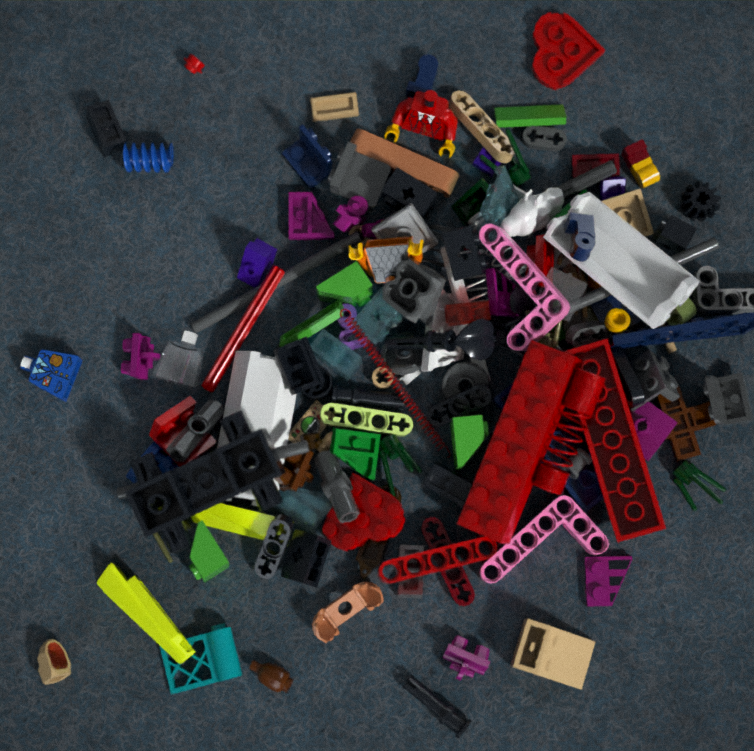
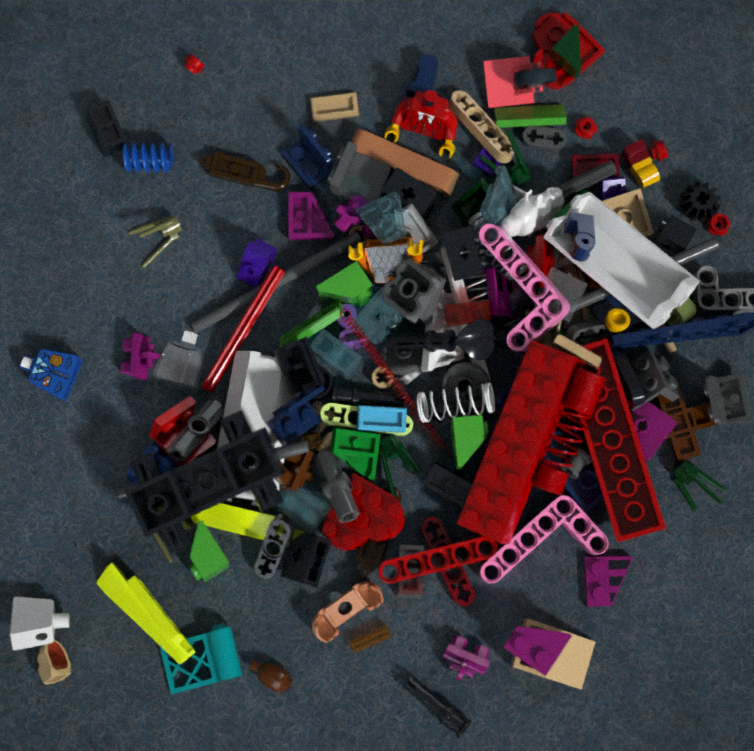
(35, 622): none -> white torso
(168, 226): none -> olive plant
(242, 171): none -> dark brown plate
(295, 417): none -> dark blue bracket
(366, 640): none -> clear orange piece
(381, 419): none -> medium azure tile
(384, 217): none -> clear light blue wing
(487, 398): none -> white piece
(514, 81): none -> coral plate
(537, 646): none -> magenta wing
(567, 52): none -> dark green slope
(577, 351): none -> tan tile
(585, 133): none -> red plate
(659, 150): none -> red plate
(722, 220): none -> red plate

